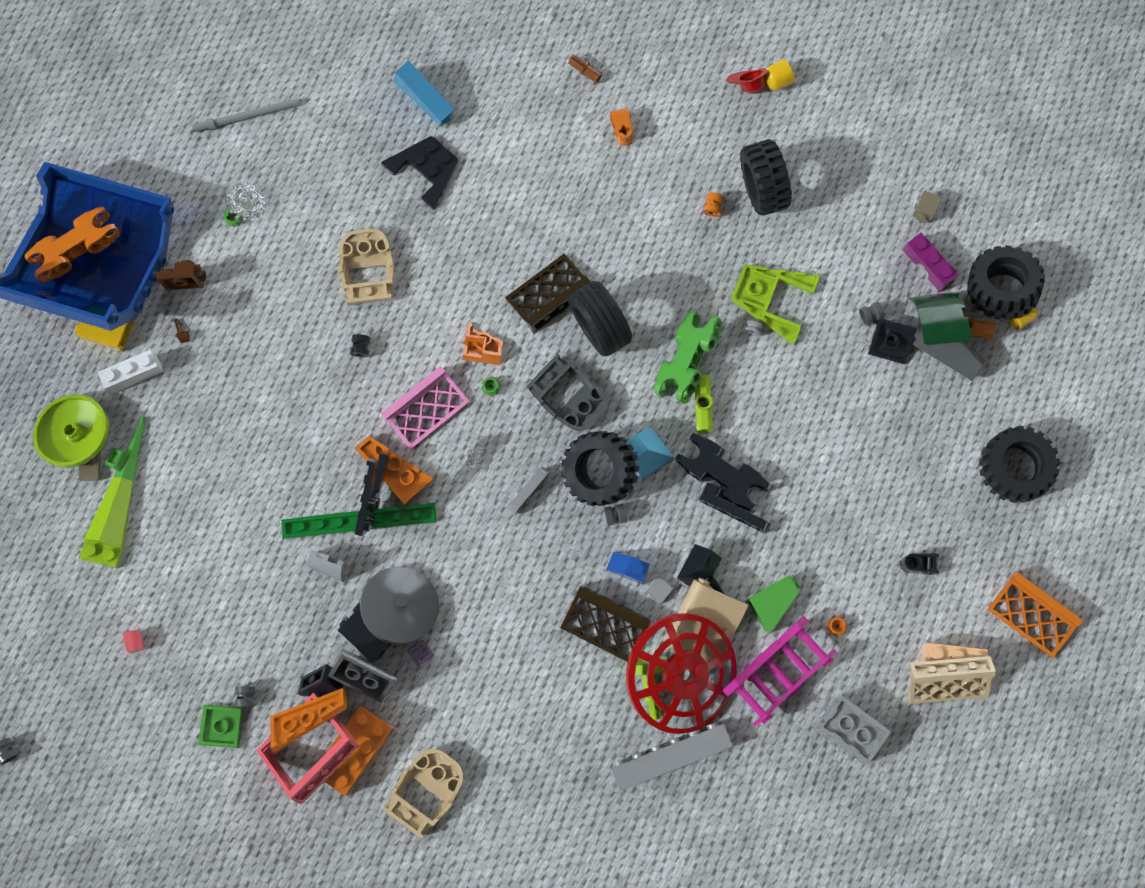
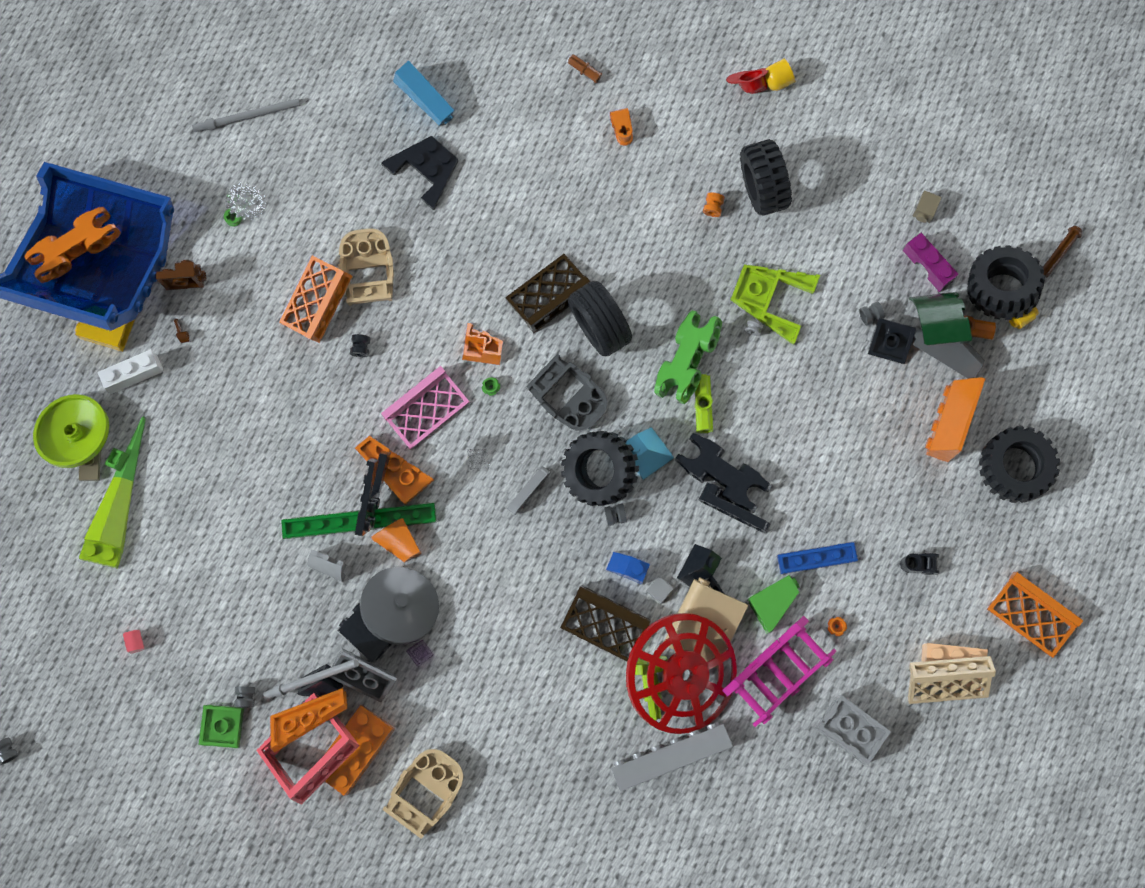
(282, 689): none -> light grey bar
(326, 305): none -> orange fence
(398, 540): none -> orange slope
(817, 558): none -> blue tile
(954, 418): none -> orange slope
(1073, 233): none -> reddish brown axle

